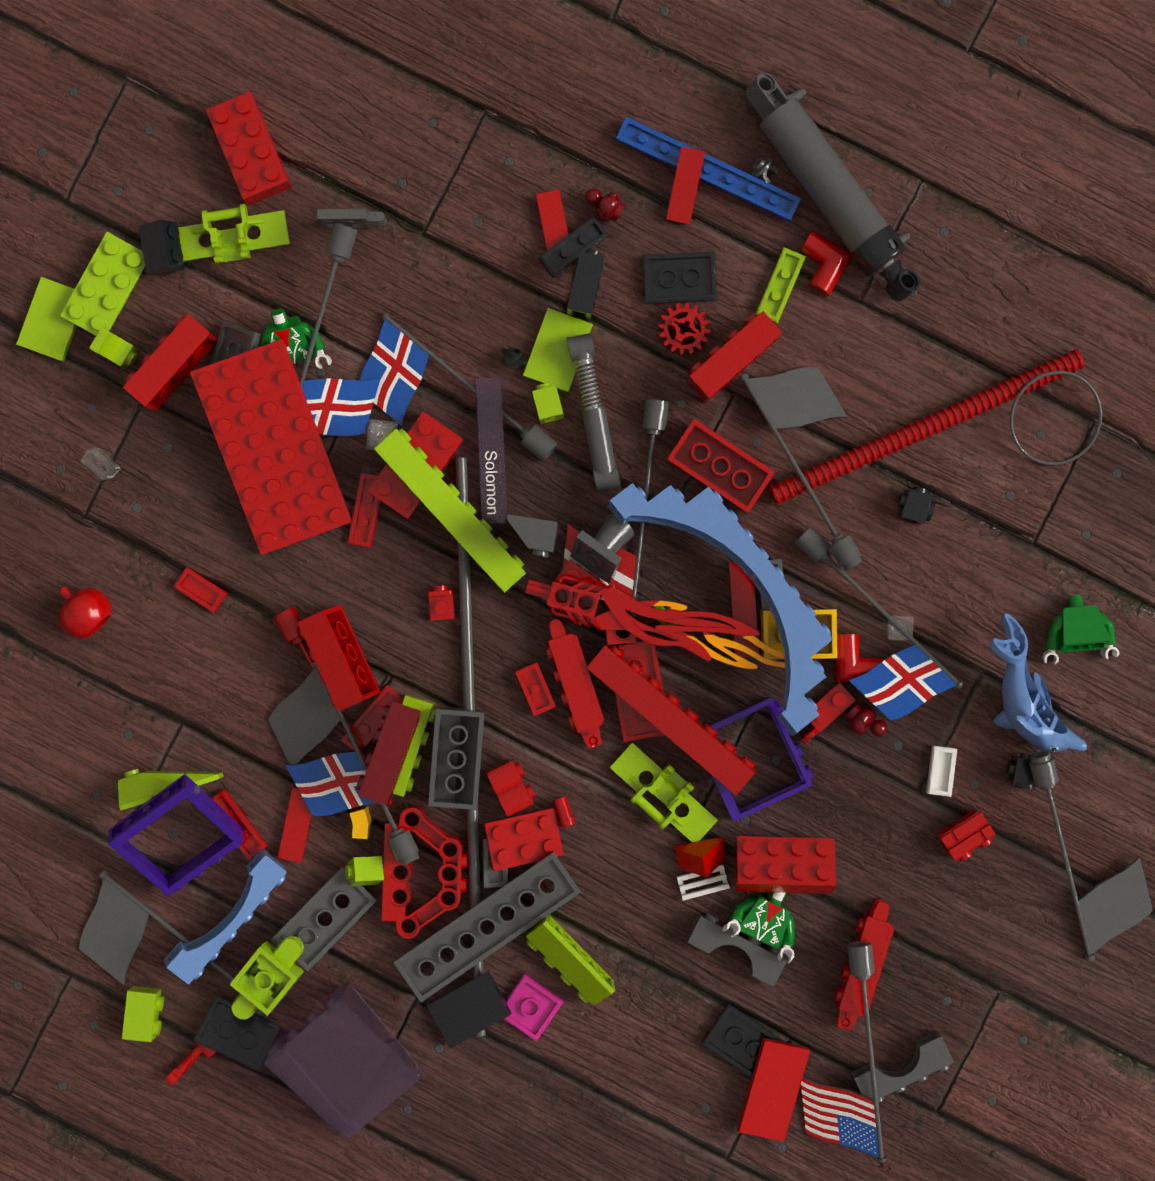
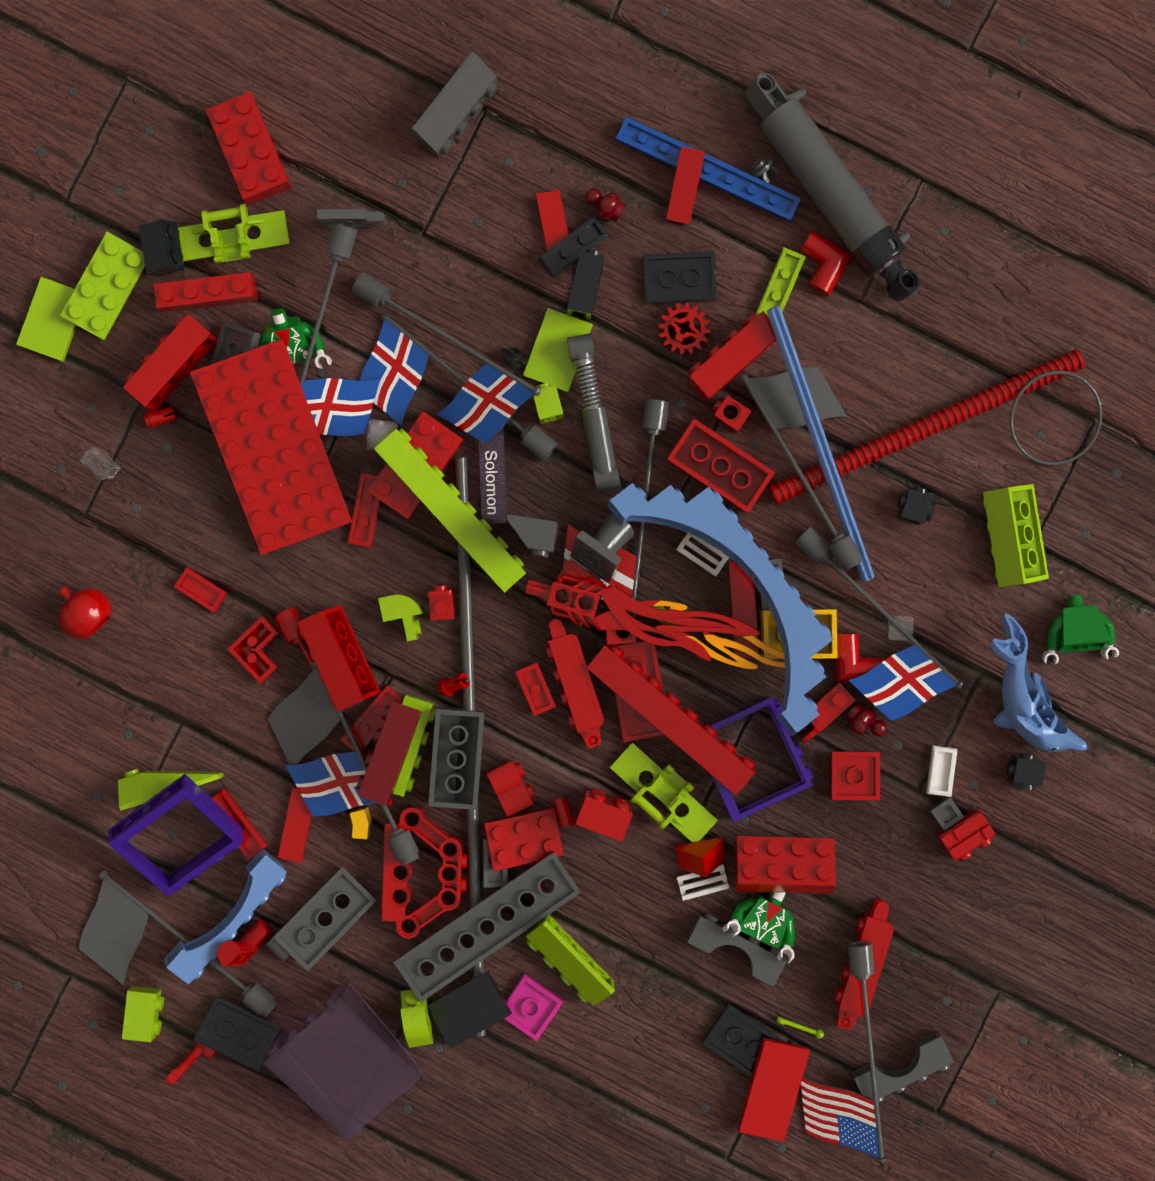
(114, 348): lime arch -> none
(158, 417): none -> red pin
(205, 292): none -> red brick
(239, 952): none -> red brick
(249, 651): none -> red brick
(267, 977): lime brick -> none
(365, 871): lime brick -> none
(403, 607): none -> lime brick
(415, 1020): none -> lime brick
(448, 686): none -> red pin
(455, 106): none -> dark grey slope
(487, 396): none -> flag
(604, 814): none -> red brick
(719, 564): none -> white tile
(741, 413): none -> red brick
(818, 437): none -> medium blue axle
(818, 1033): none -> lime hinge
(855, 775): none -> red plate
(946, 813): none -> dark grey plate
(1015, 535): none -> lime slope
(1109, 905): dark grey flag -> none

